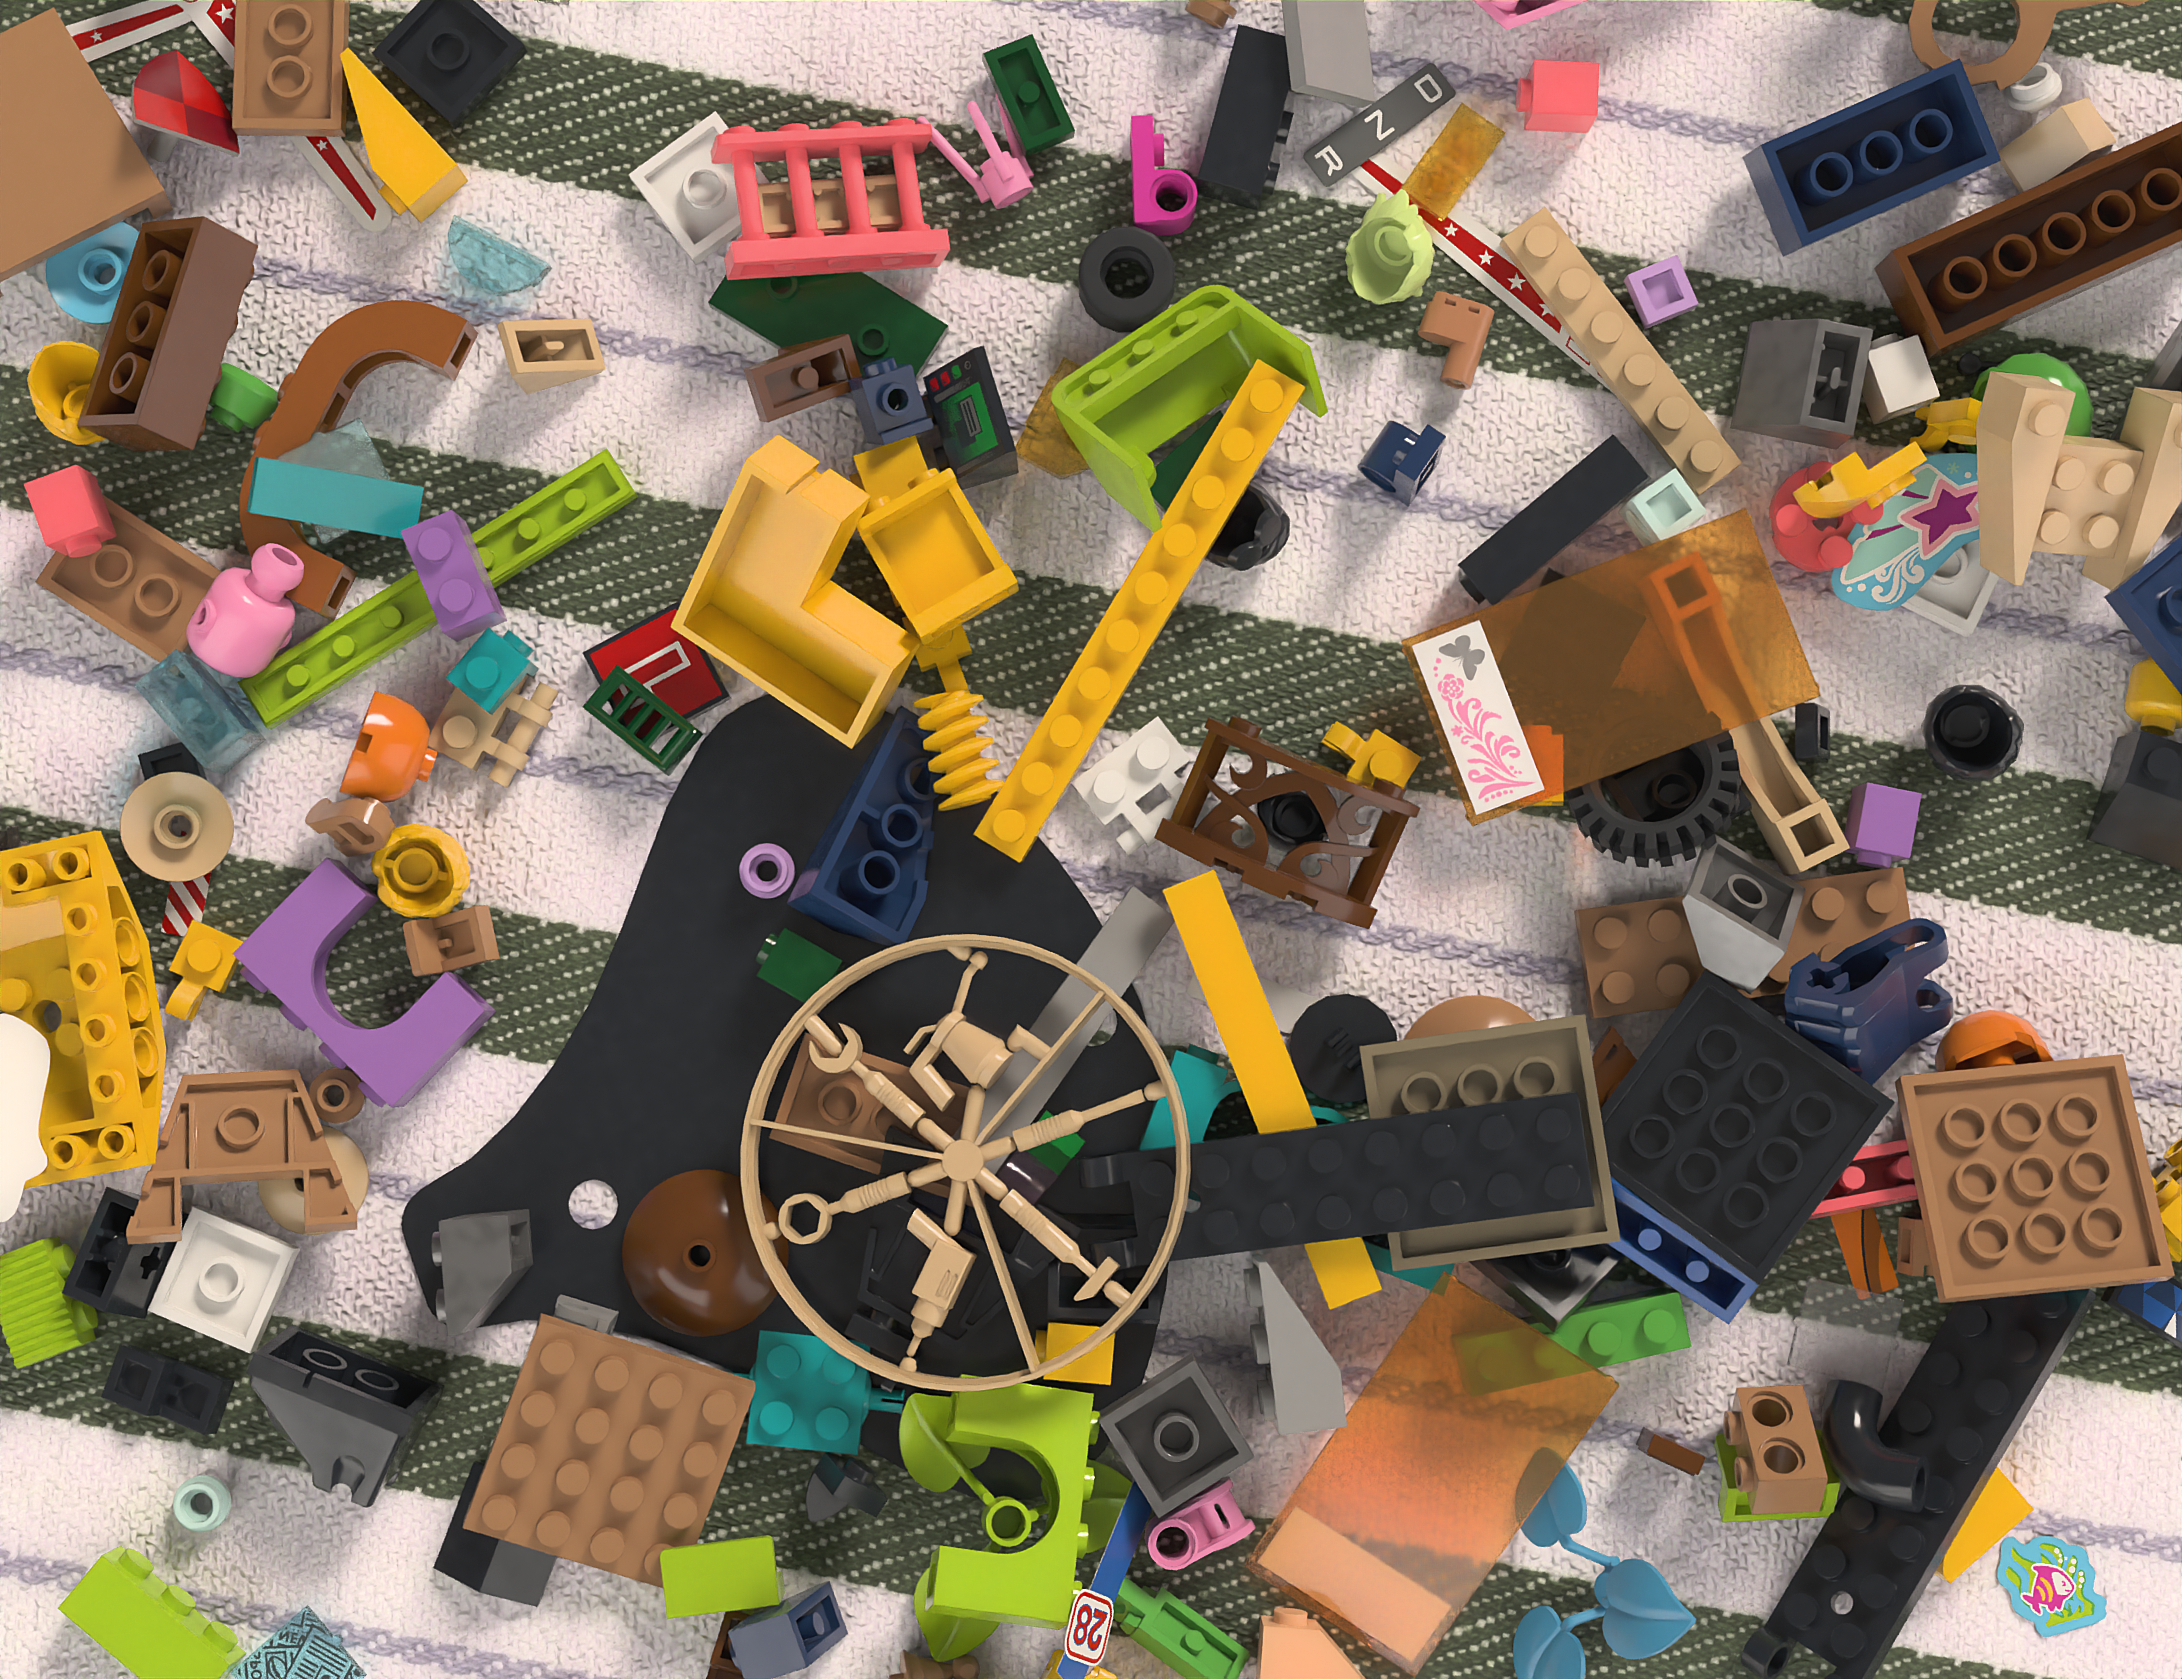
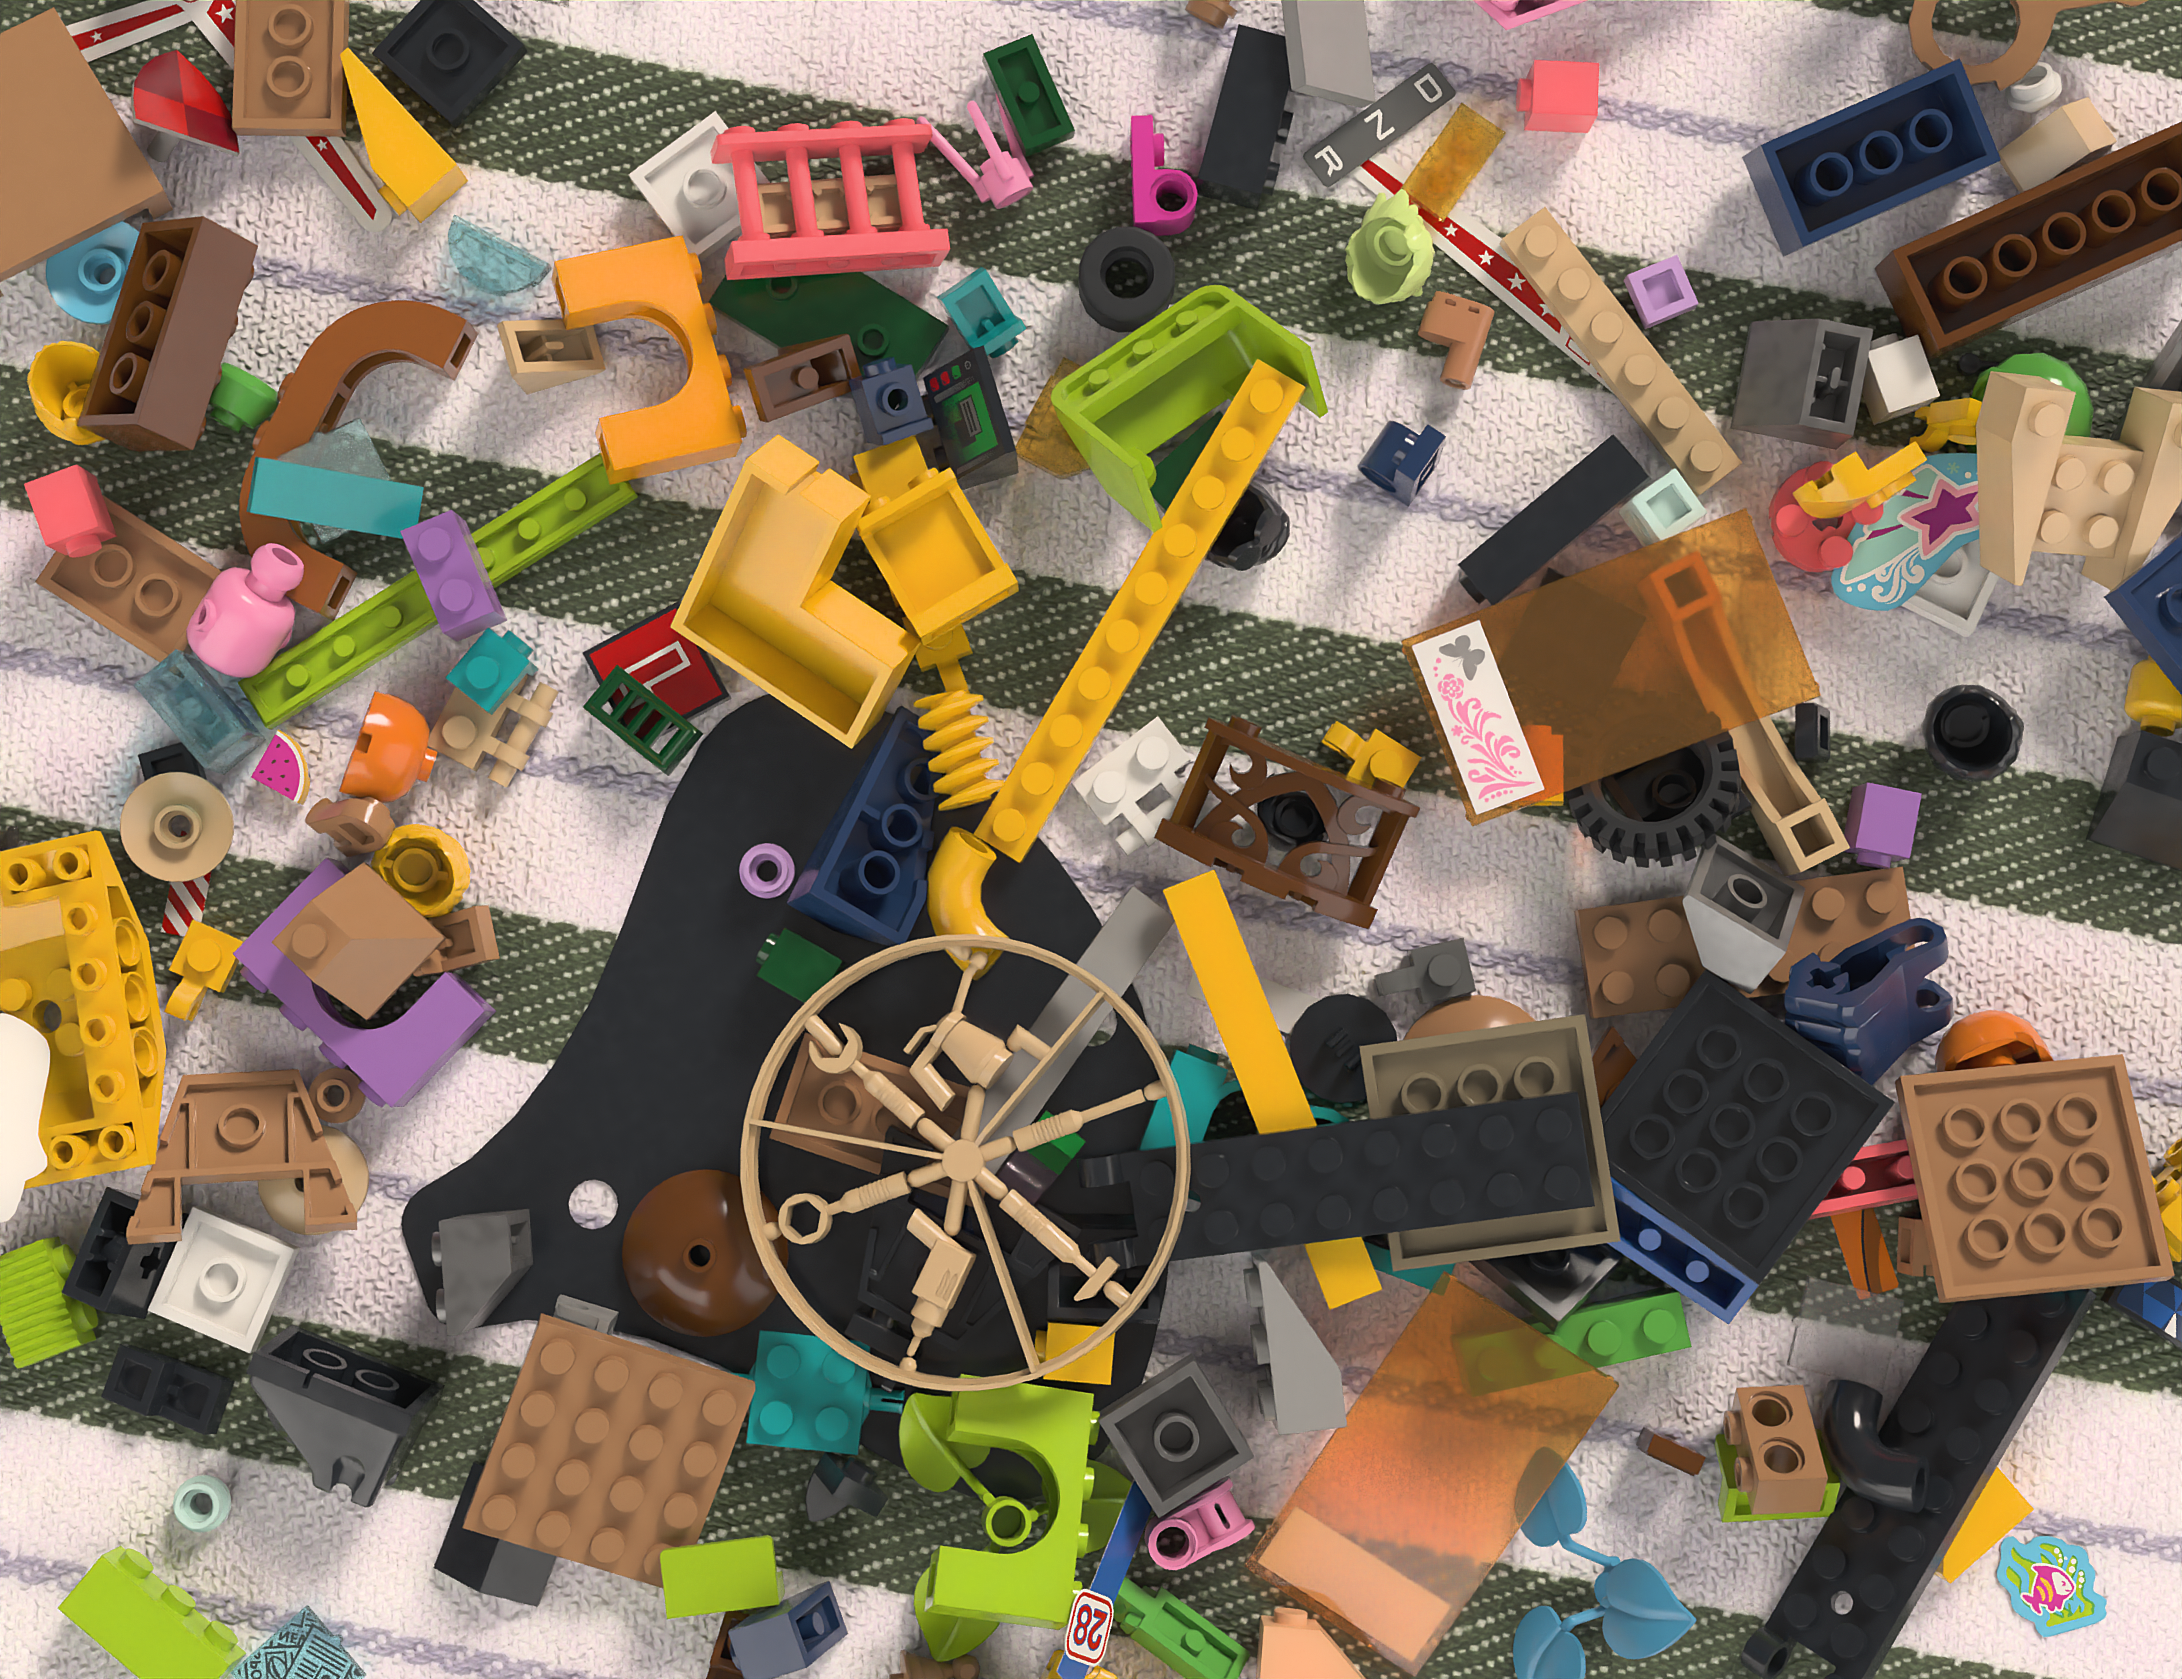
(284, 768): none -> dark pink tile
(359, 940): none -> medium nougat slope
(660, 286): none -> light orange arch
(956, 892): none -> yellow cylinder
(982, 314): none -> teal bracket
(1435, 972): none -> dark grey plate

